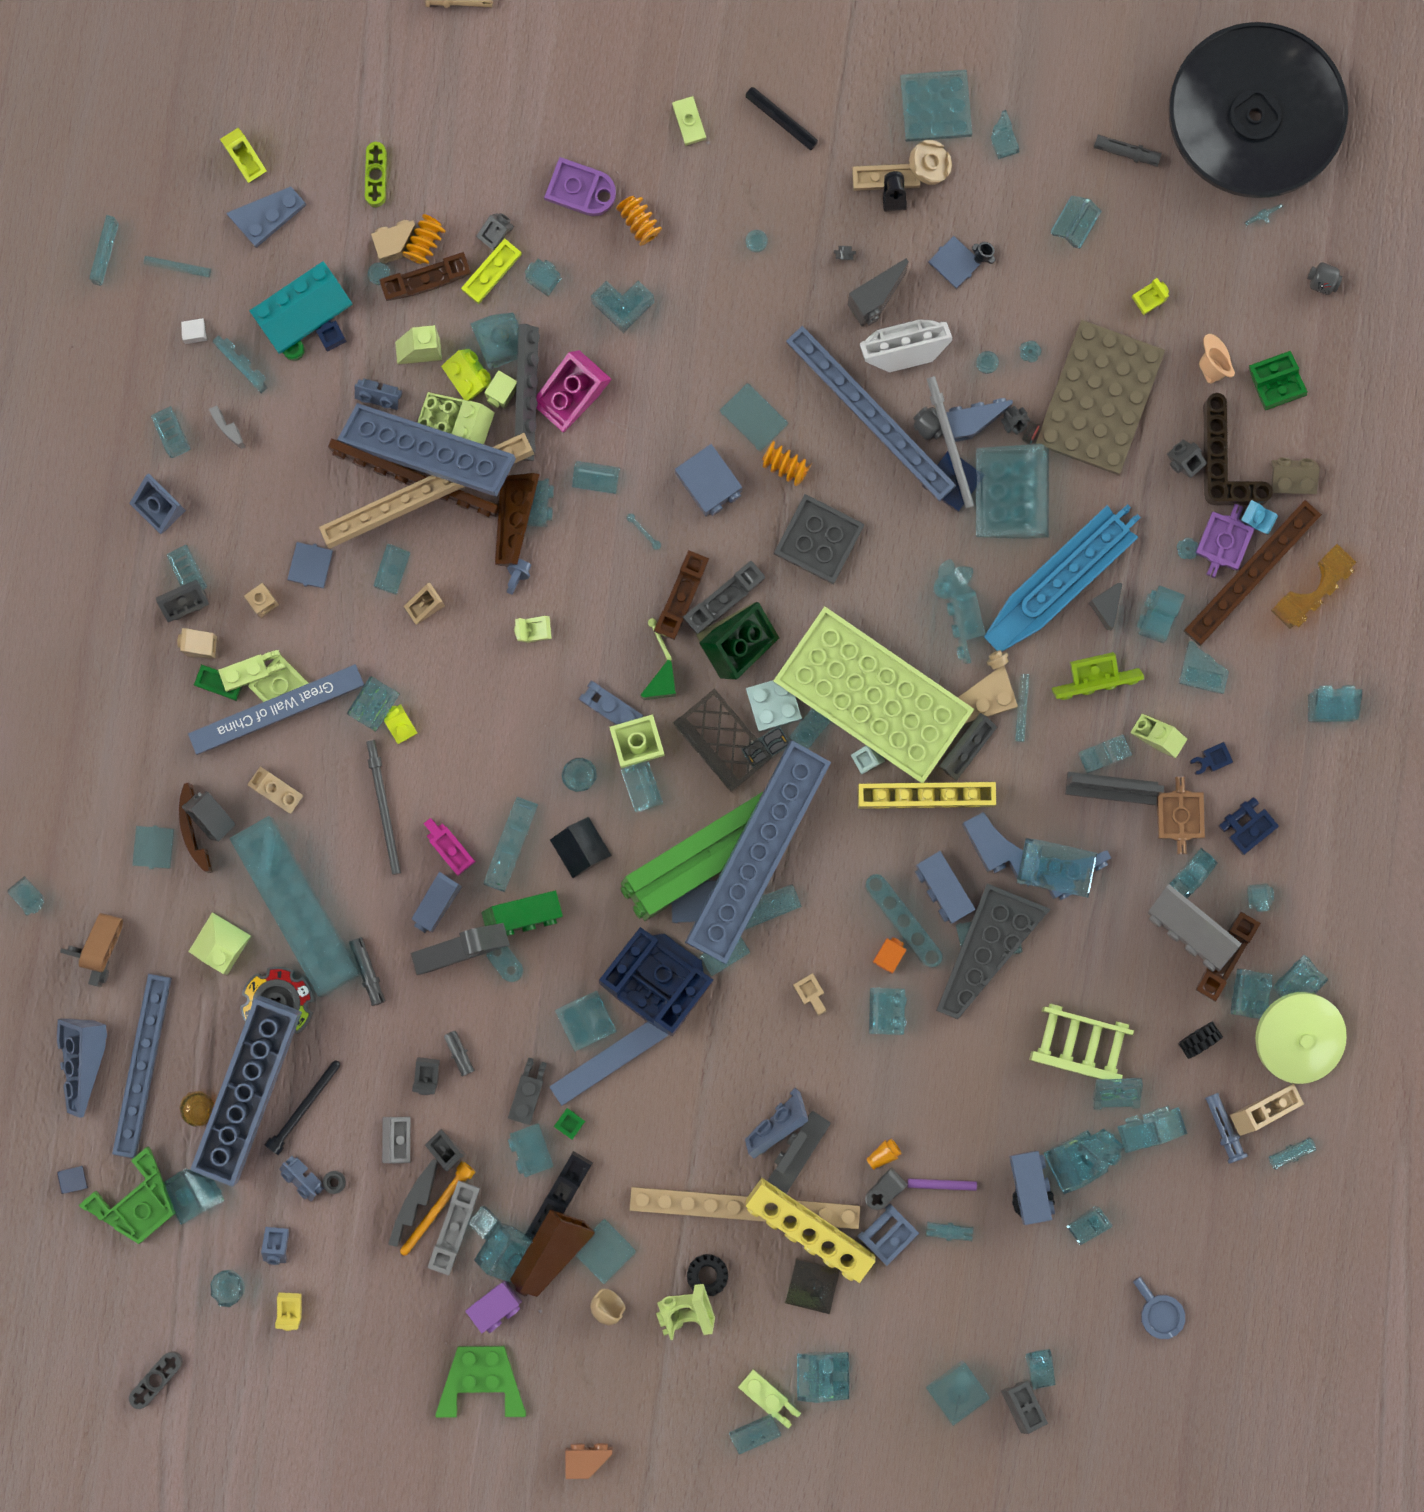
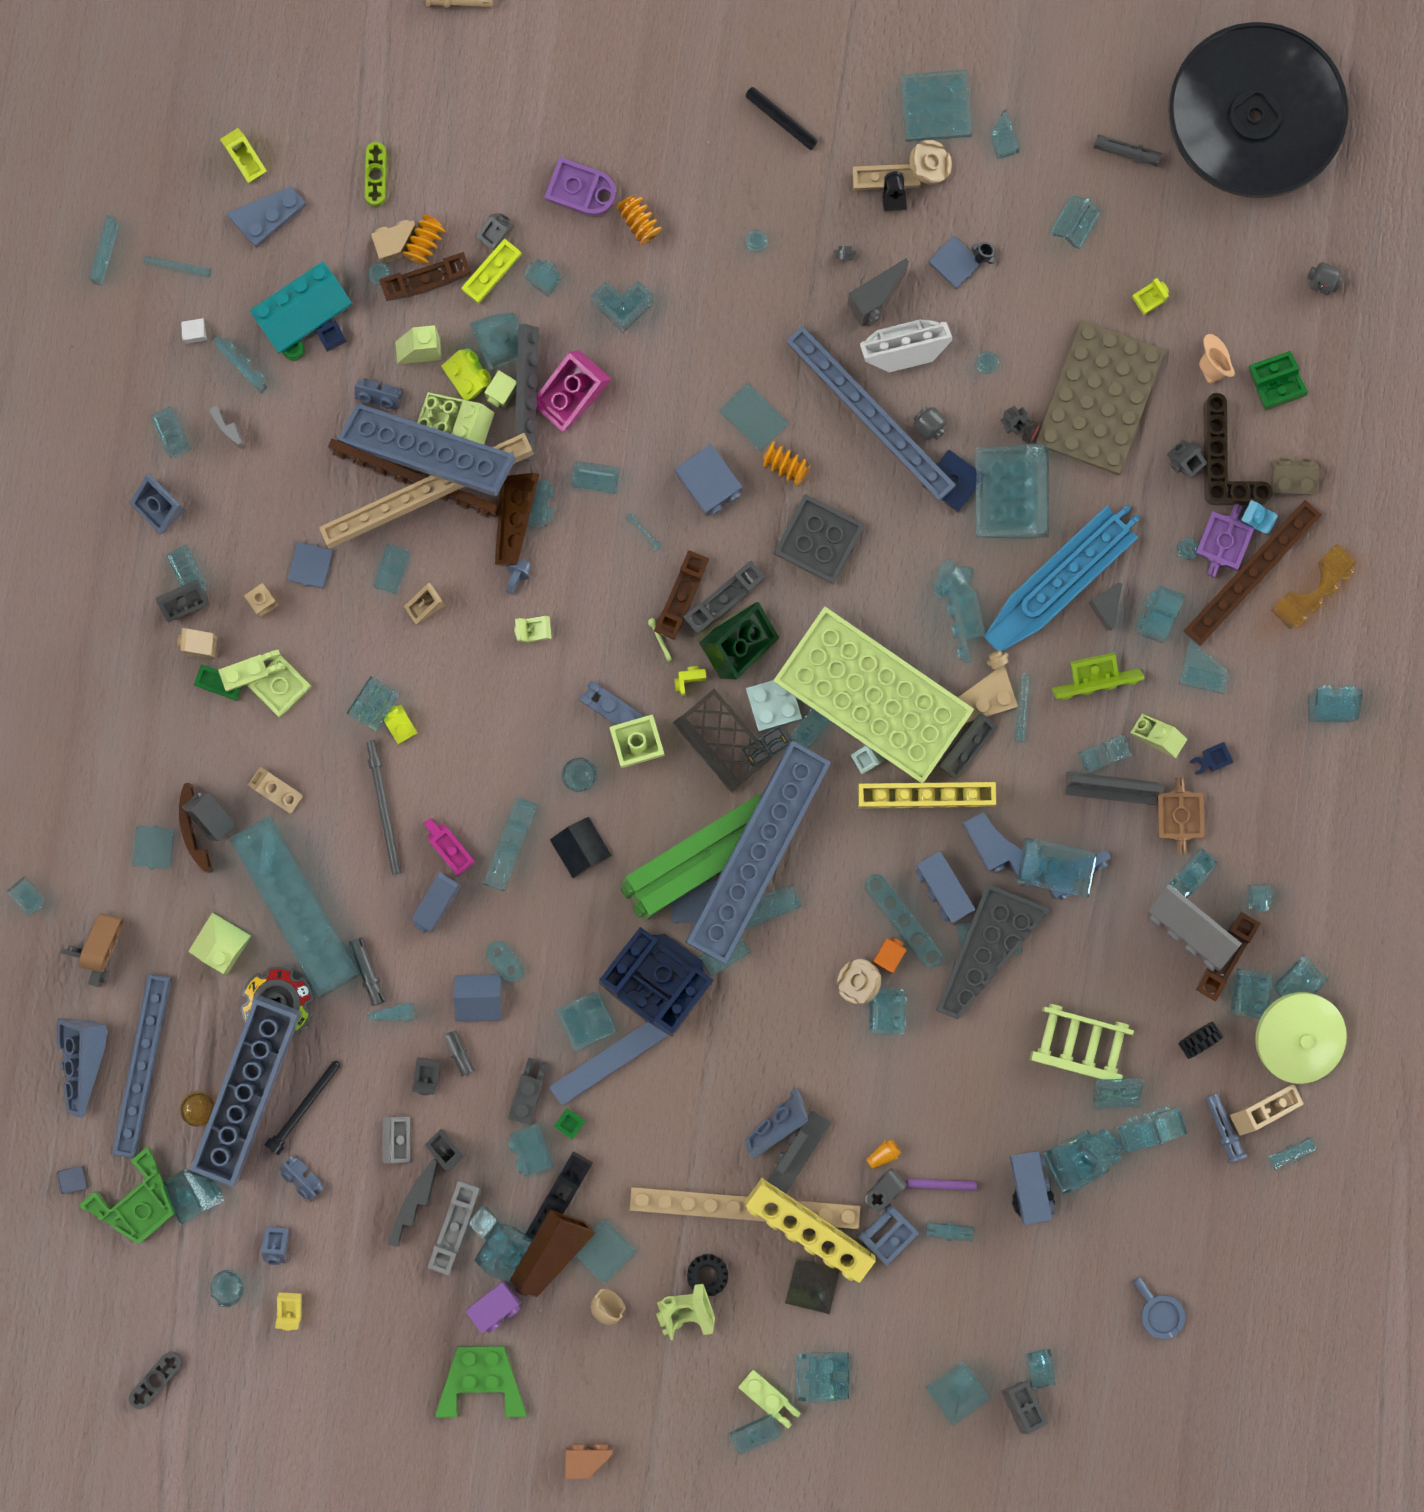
(276, 709): sand blue tile -> none
(327, 1182): dark grey plate -> none
(402, 1012): none -> clear light blue slope
(463, 1173): light orange piece -> none
(467, 946): dark grey beam -> none
(478, 997): none -> sand blue slope
(525, 913): green wedge -> none
(641, 786): clear light blue hinge -> none
(661, 685): green slope -> none
(689, 120): yellowish green plate -> none
(693, 674): none -> neon yellow bracket
(809, 991): tan plate -> none
(859, 981): none -> tan tile
(937, 399): light grey bar -> none
(971, 421): sand blue slope -> none
(1030, 345): clear light blue plate -> none
(1089, 1225): clear light blue slope -> none
(1253, 831): dark blue plate -> none
(1263, 214): clear light blue piece -> none

